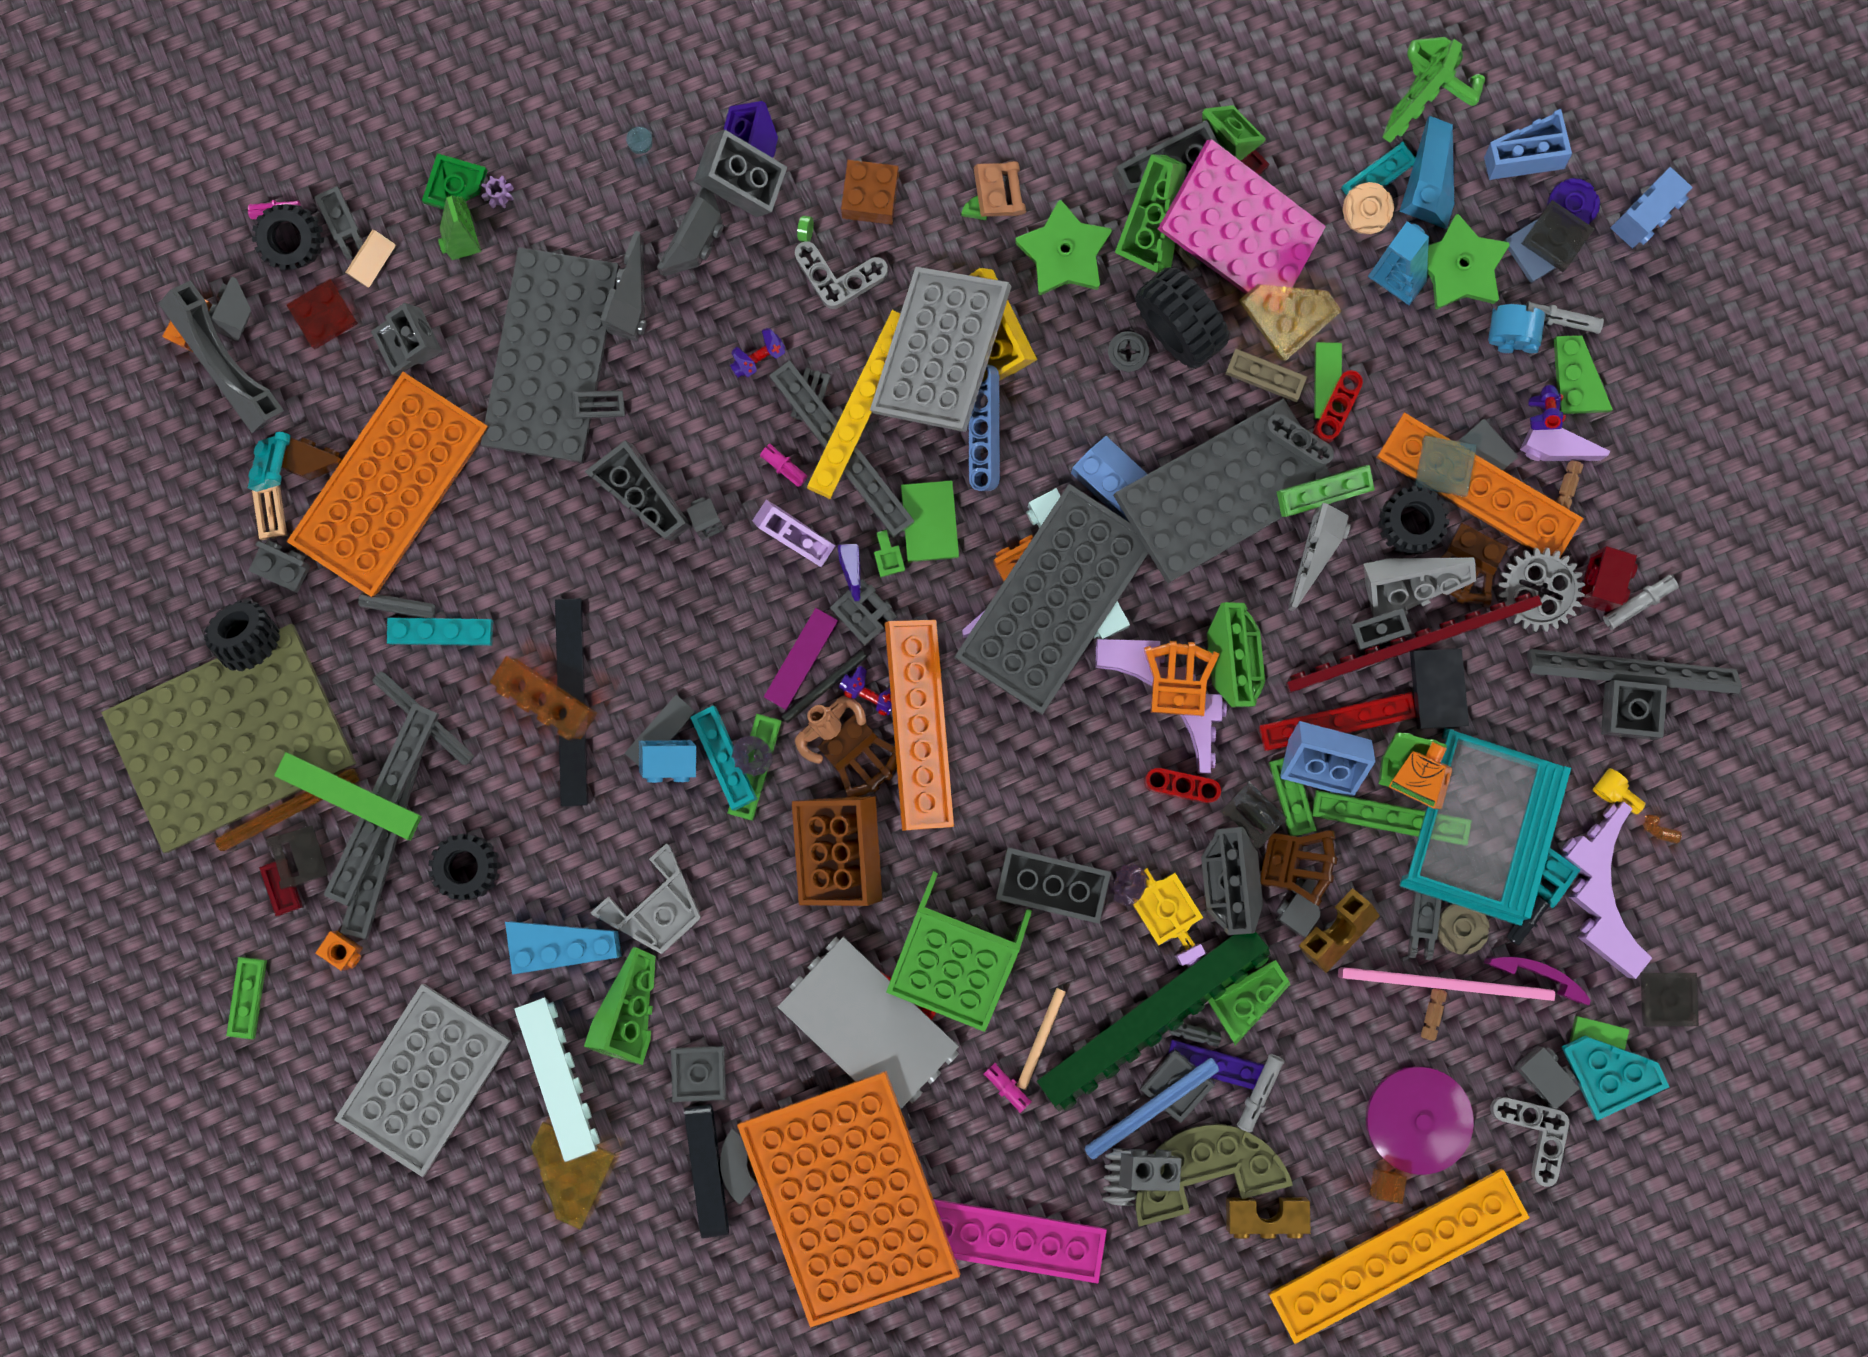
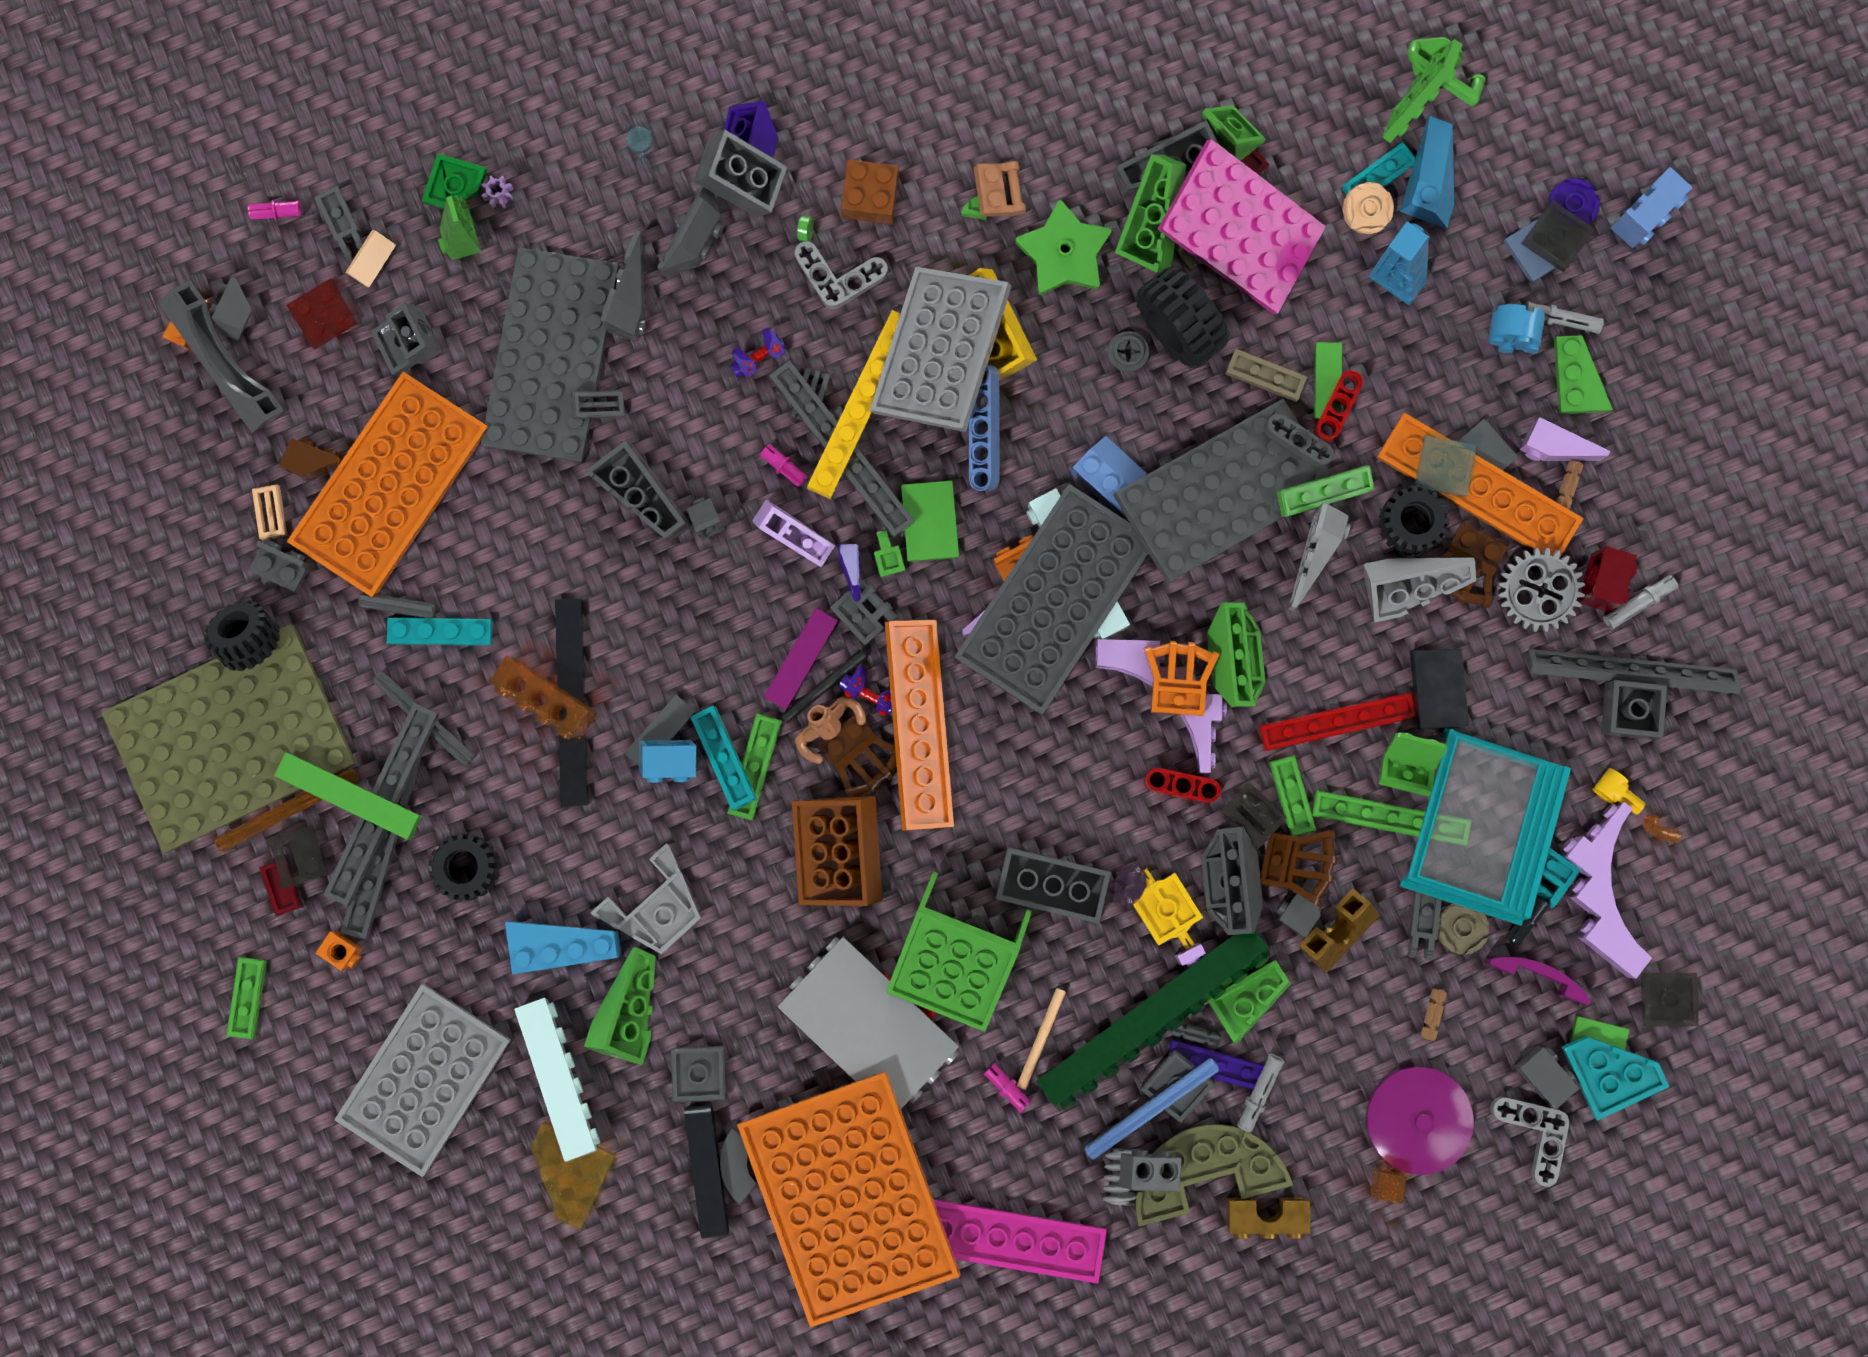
(266, 236): black tyre -> none
(268, 462): teal plate -> none
(762, 755): clear purple gear -> none
(1289, 315): clear yellow plate -> none
(1327, 759): medium blue slope -> none
(1380, 629): dark grey brick -> none
(1398, 1255): light orange plate -> none
(1422, 639): dark red plate -> none
(1424, 777): orange torso -> none
(1446, 983): bright pink tile -> none
(1480, 260): bright green plate -> none
(1530, 150): medium blue wedge -> none
(1550, 402): dark purple piece -> none

